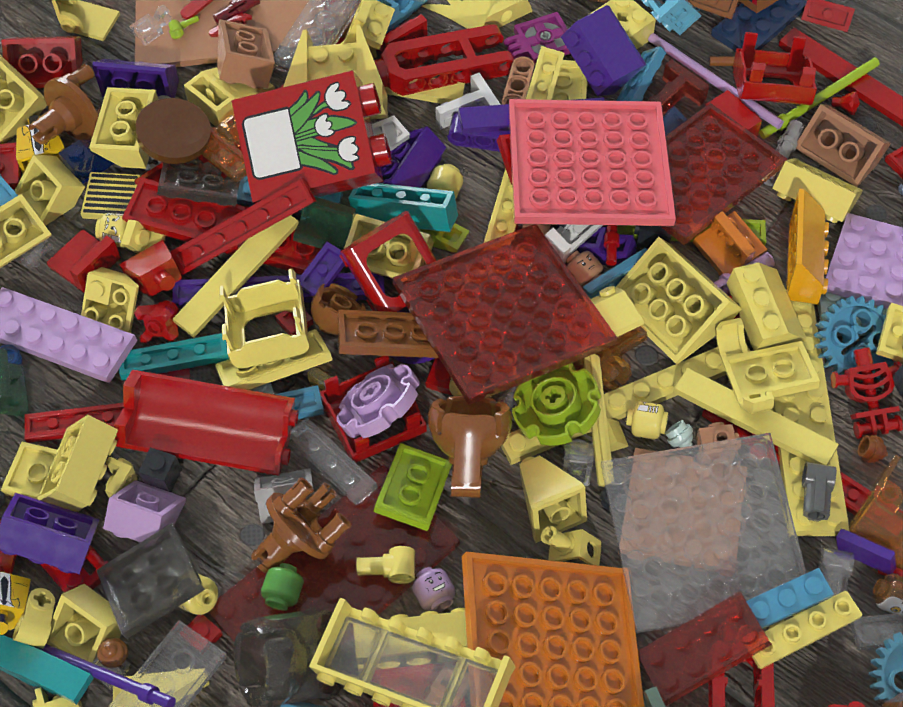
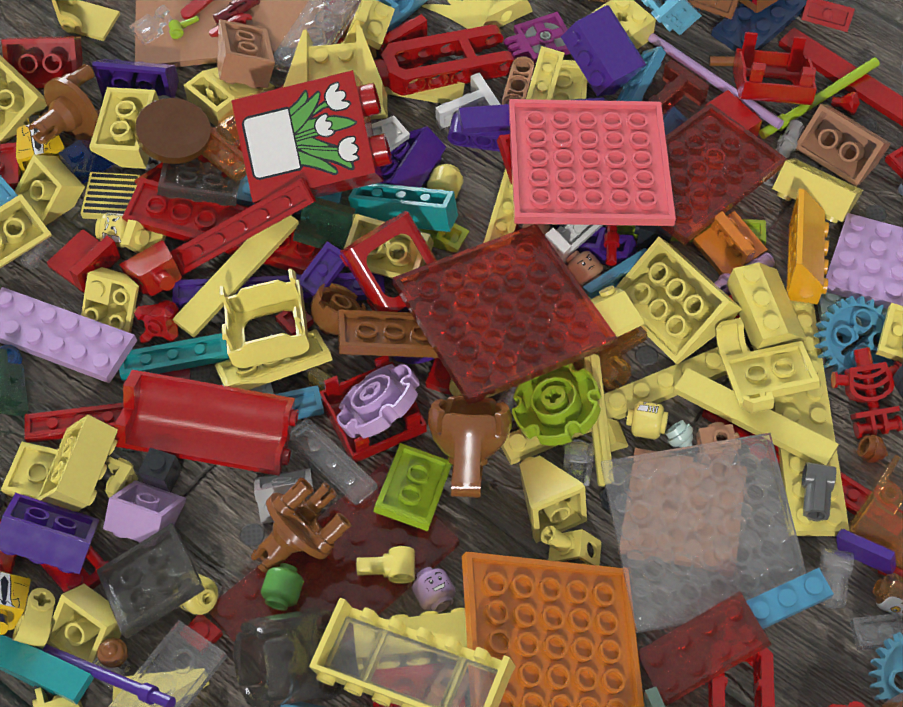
(807, 627): light yellow bracket -> none

